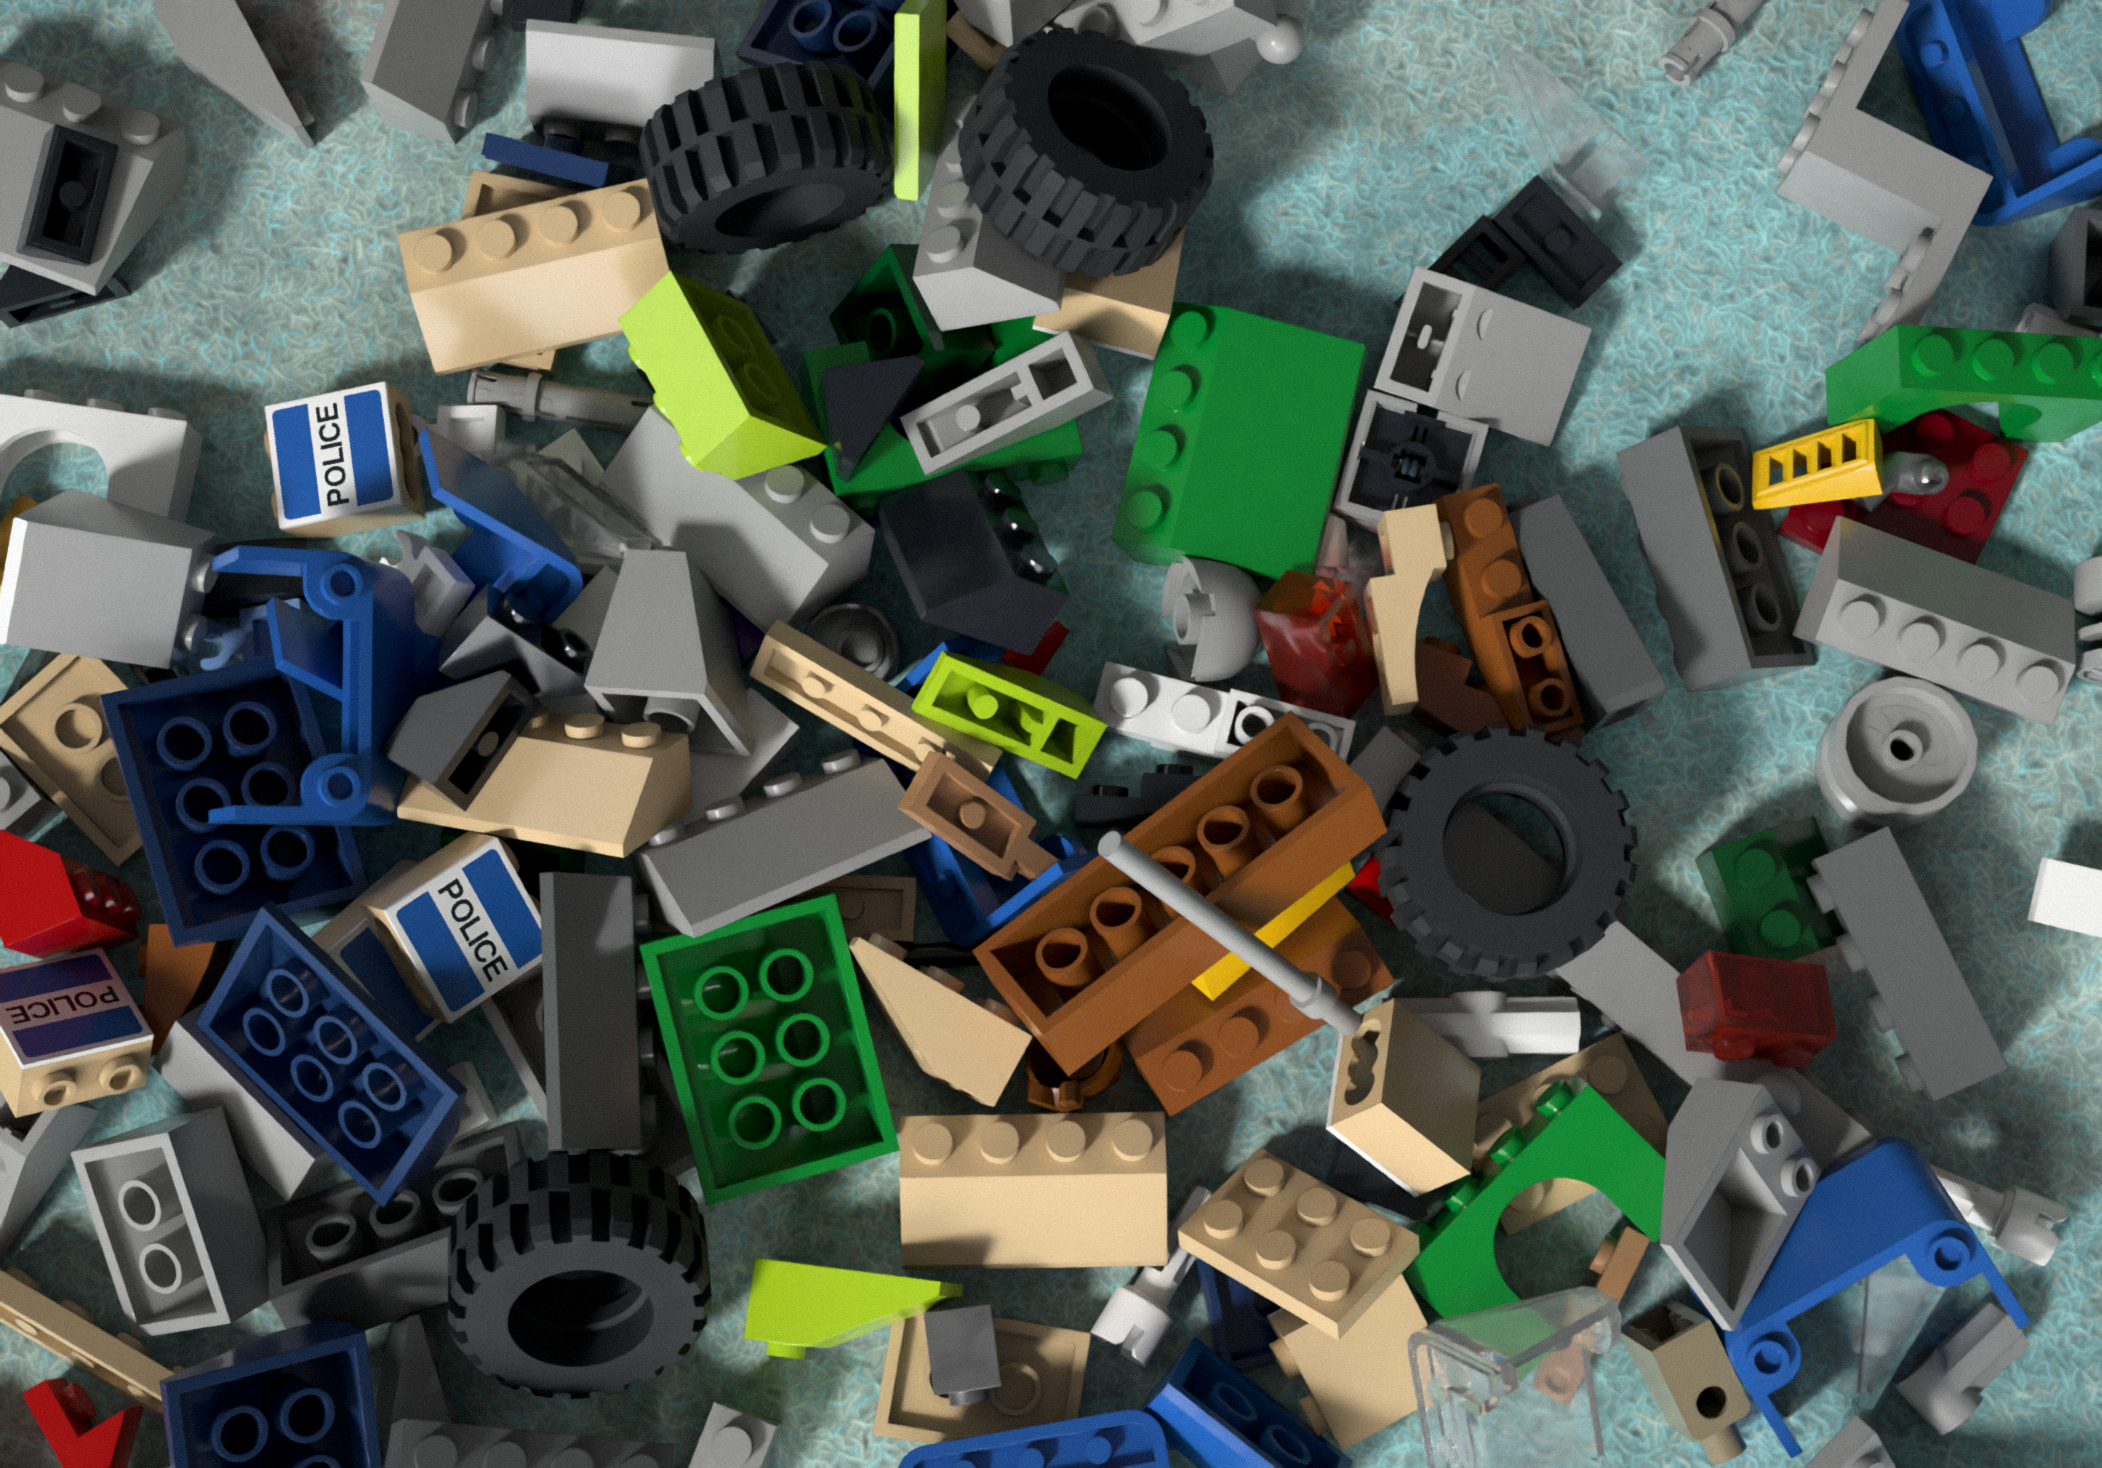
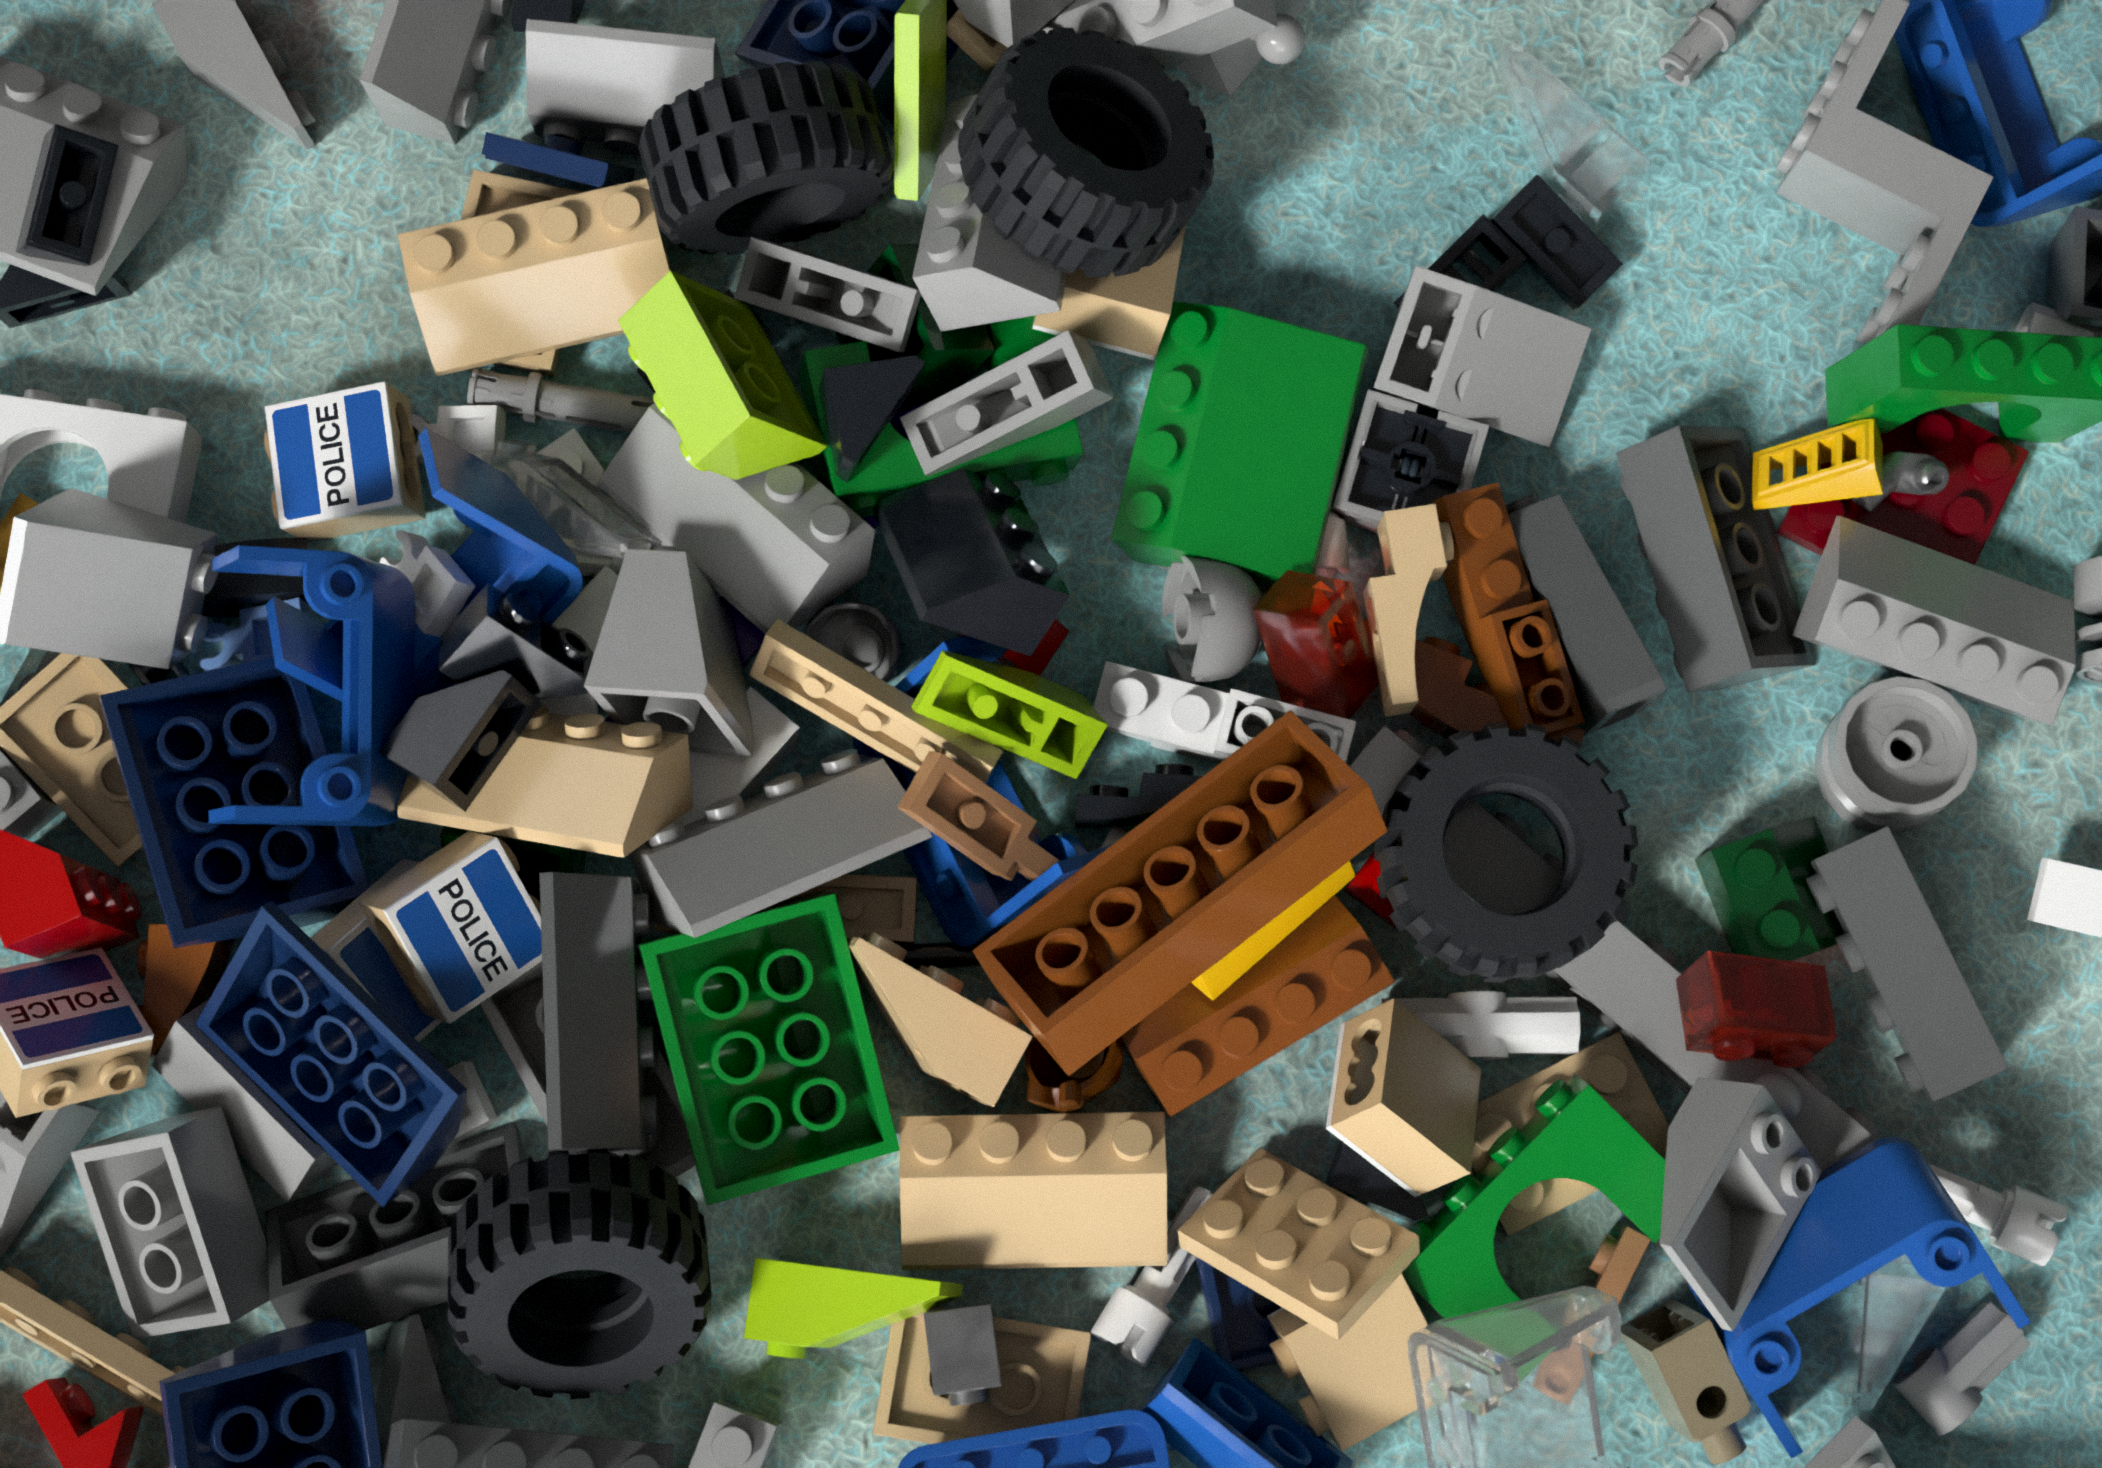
(828, 294): none -> light grey slope
(1306, 989): light grey bar -> none

